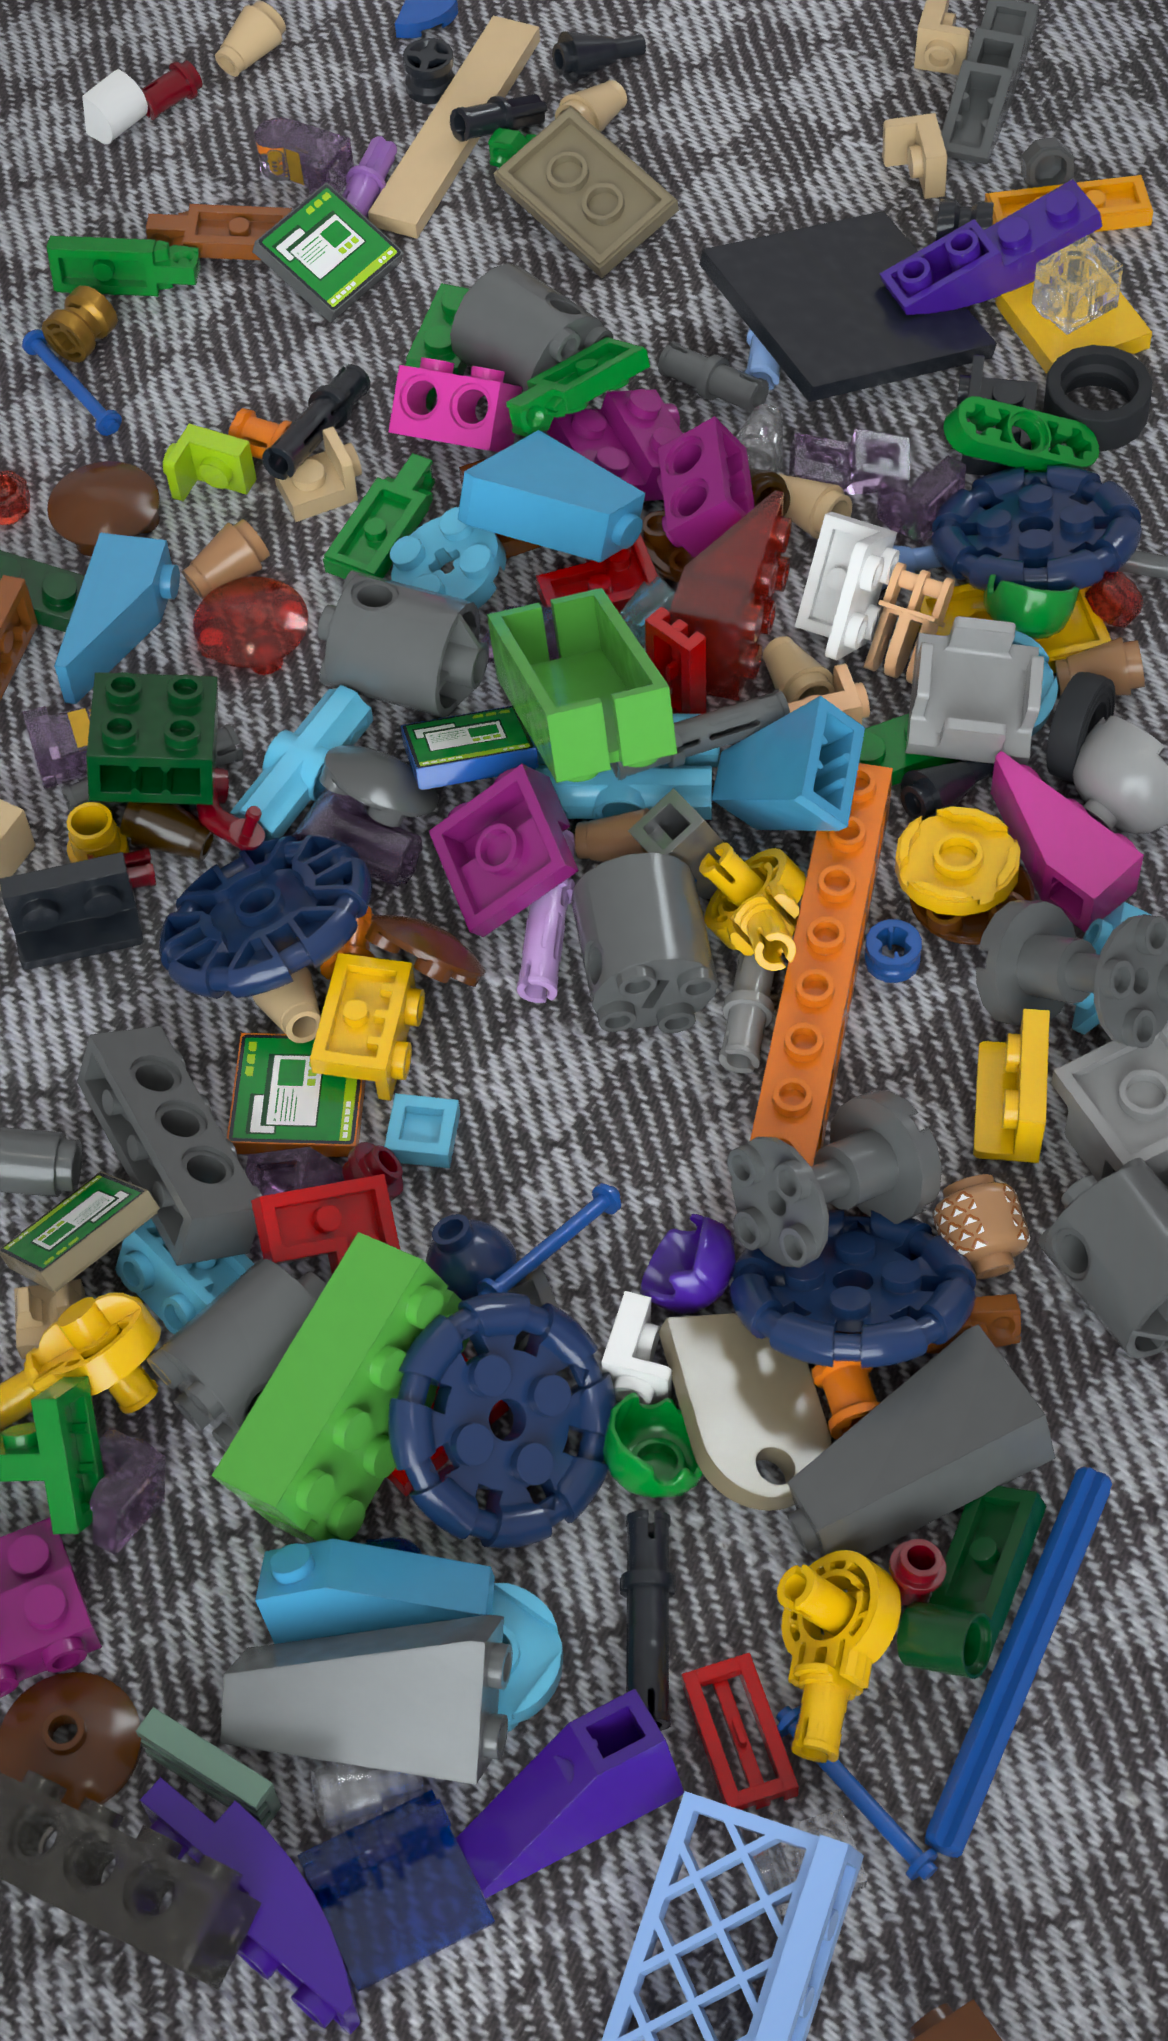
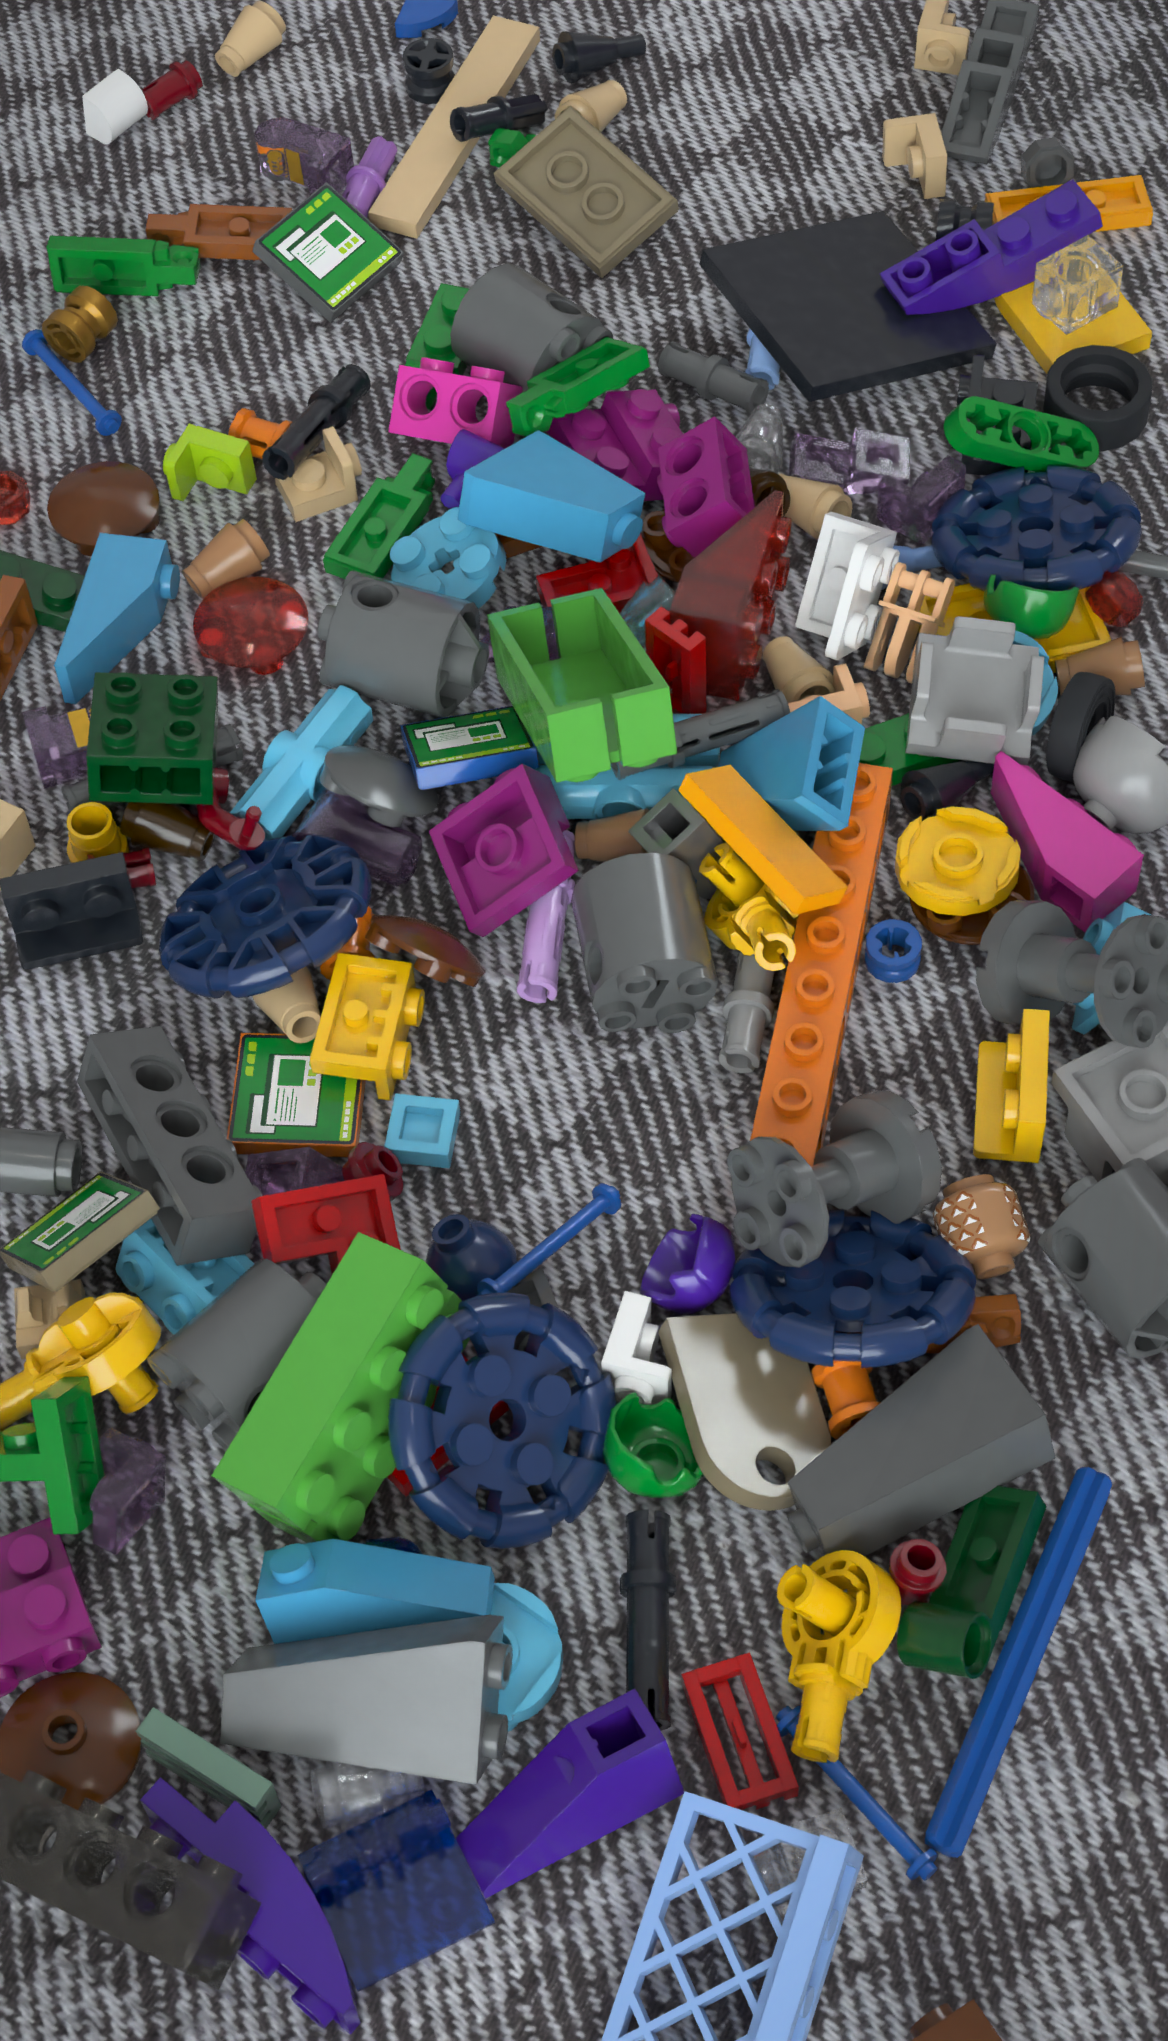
(465, 453): none -> dark purple piece
(762, 839): none -> light orange tile

